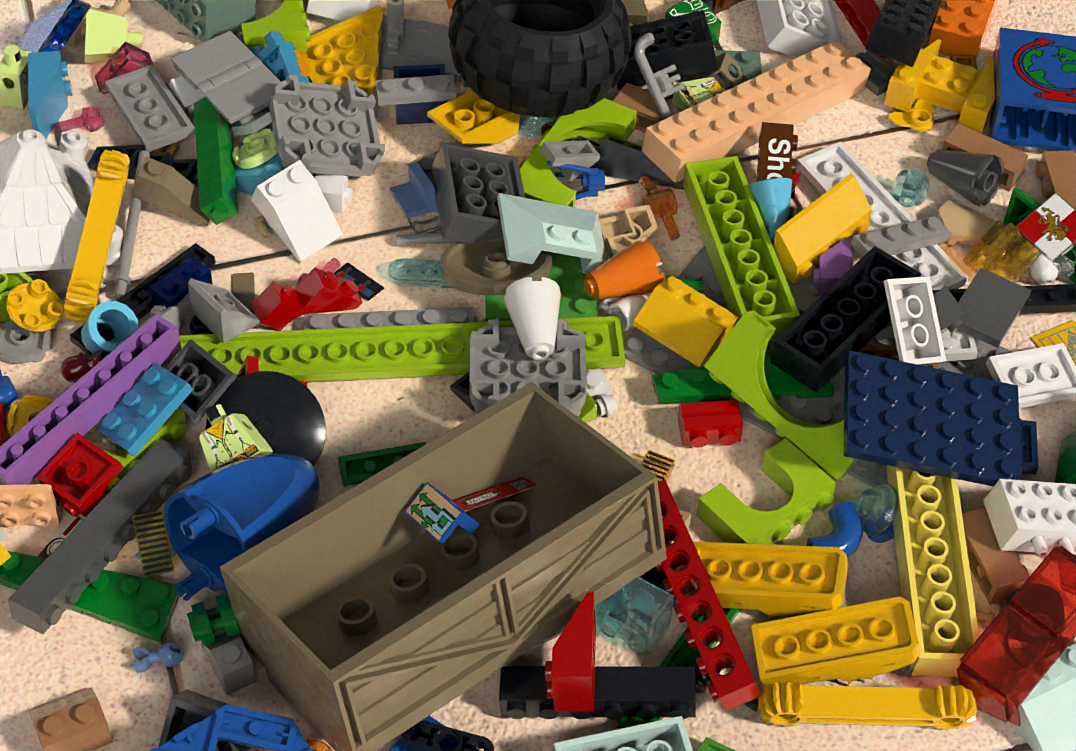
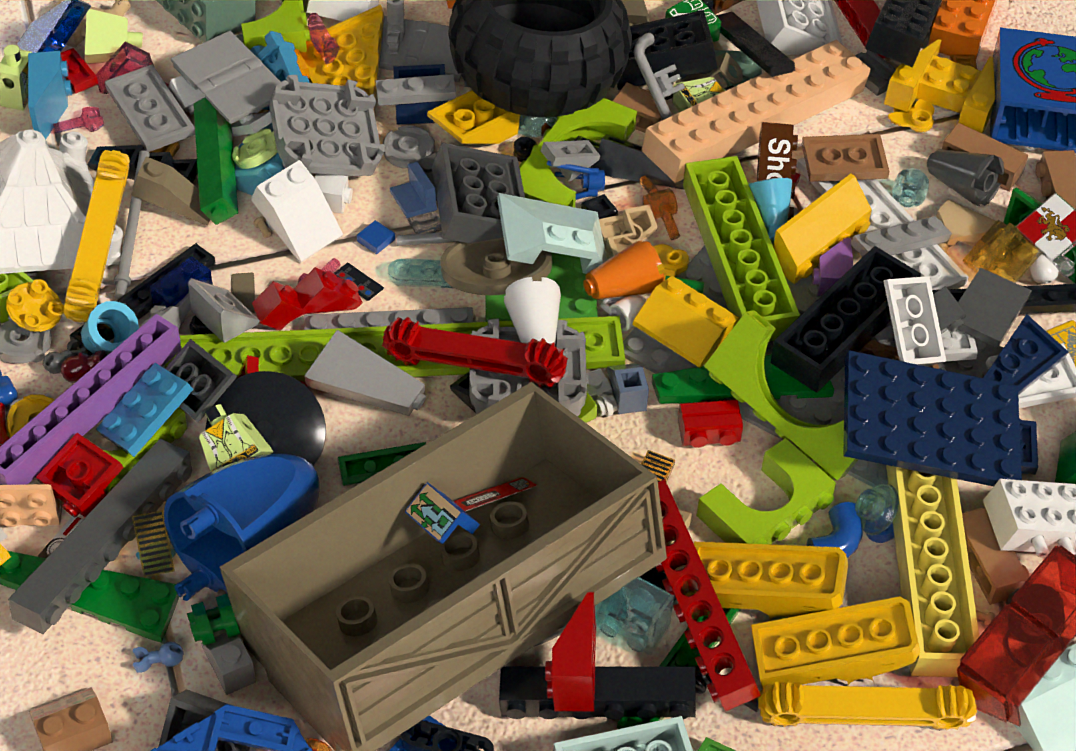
(53, 360): none -> dark grey arm
(79, 72): none -> red plate
(320, 36): none -> clear pink helmet
(363, 376): none -> light grey slope
(376, 237): none -> blue tile
(407, 145): none -> light grey tile
(520, 145): none -> black bush
(535, 360): none -> red arm
(601, 205): none -> black tile
(629, 387): none -> sand blue slope
(673, 261): none -> yellow plate
(755, 45): none -> black tile
(839, 155): none -> medium nougat plate
(1026, 356): none -> dark blue wing

